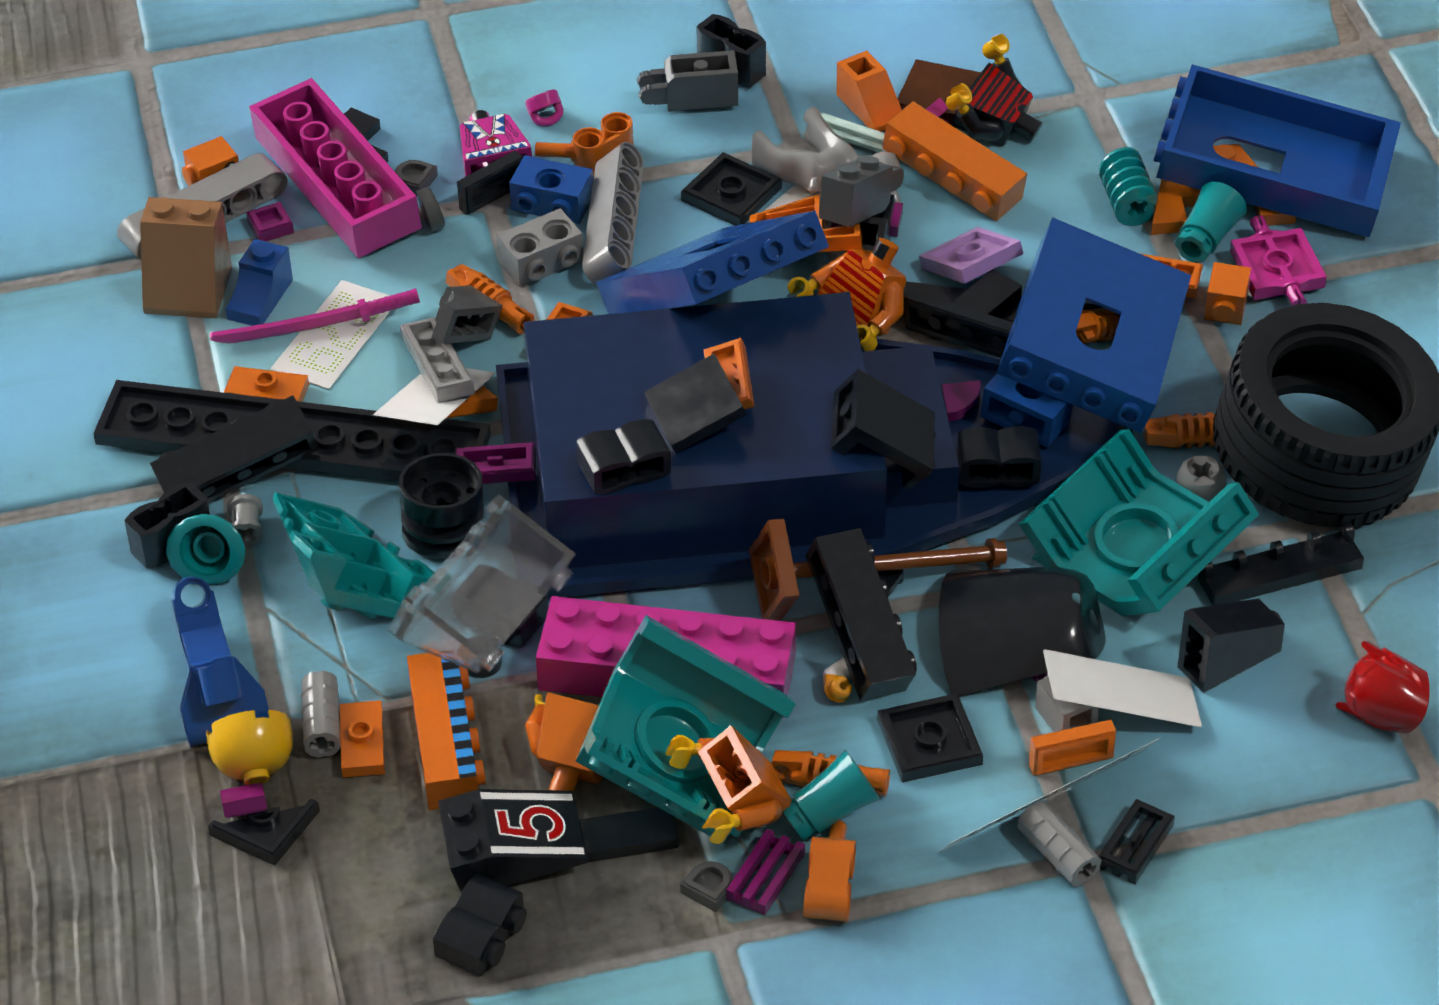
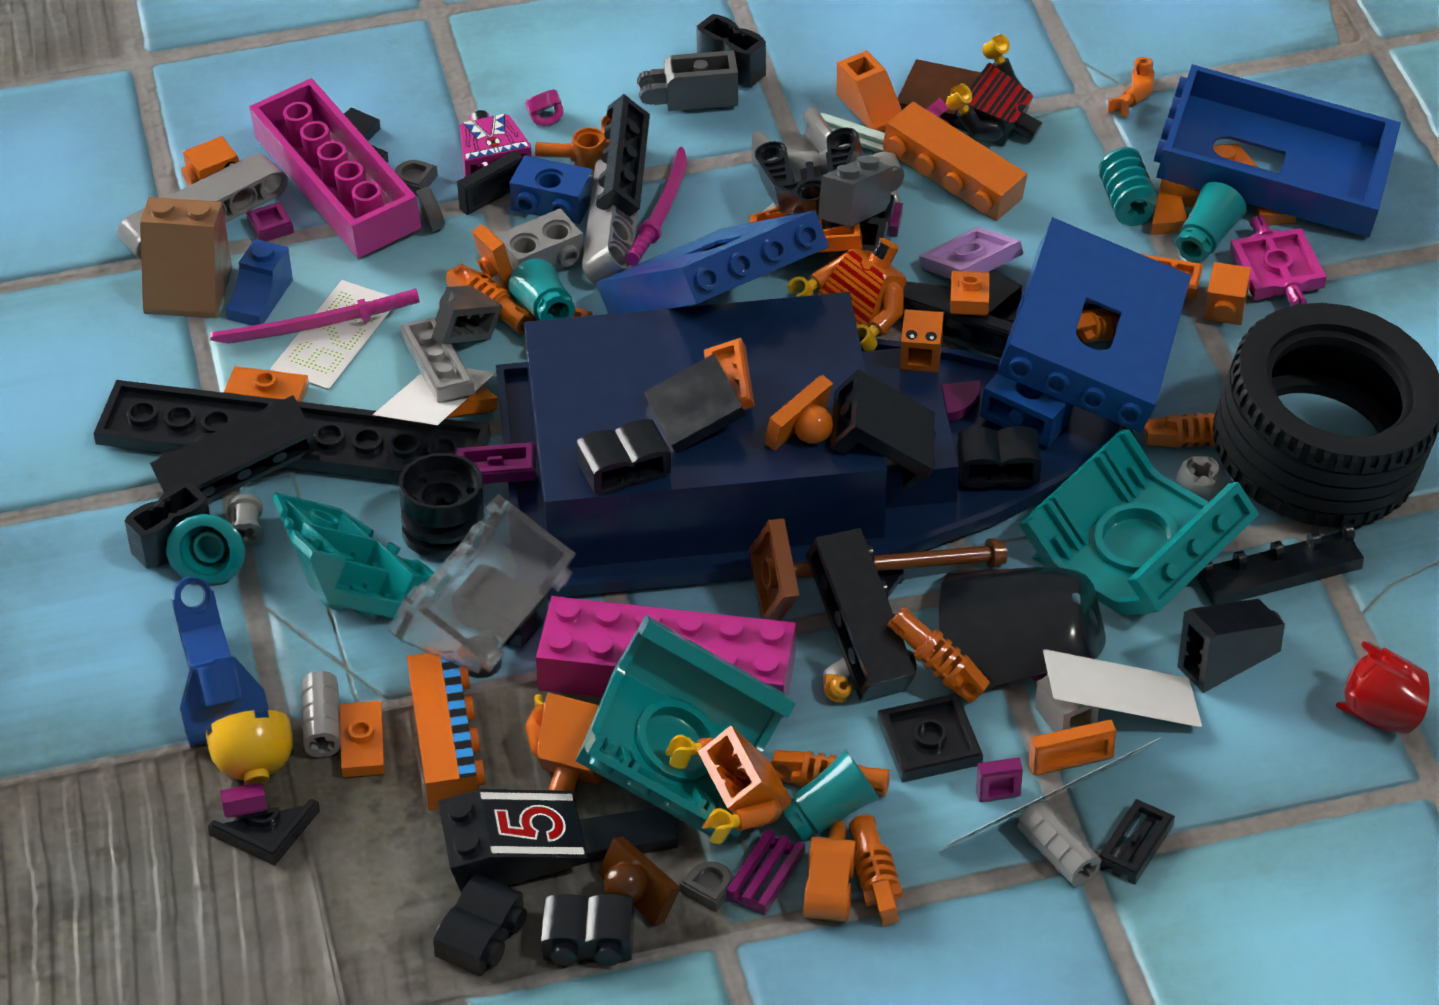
(493, 256): none -> orange plate
(540, 291): none -> teal plant
(588, 929): none -> black brick
(624, 156): none -> black hinge
(634, 875): none -> reddish brown tile
(650, 229): none -> dark pink sword
(731, 189): black tile -> none
(803, 195): none -> black connector
(803, 416): none -> orange tile
(875, 869): none -> orange hinge
(921, 341): none -> orange brick
(947, 662): none -> orange hinge
(969, 293): none -> orange plate
(999, 779): none -> magenta tile
(1141, 87): none -> orange arm

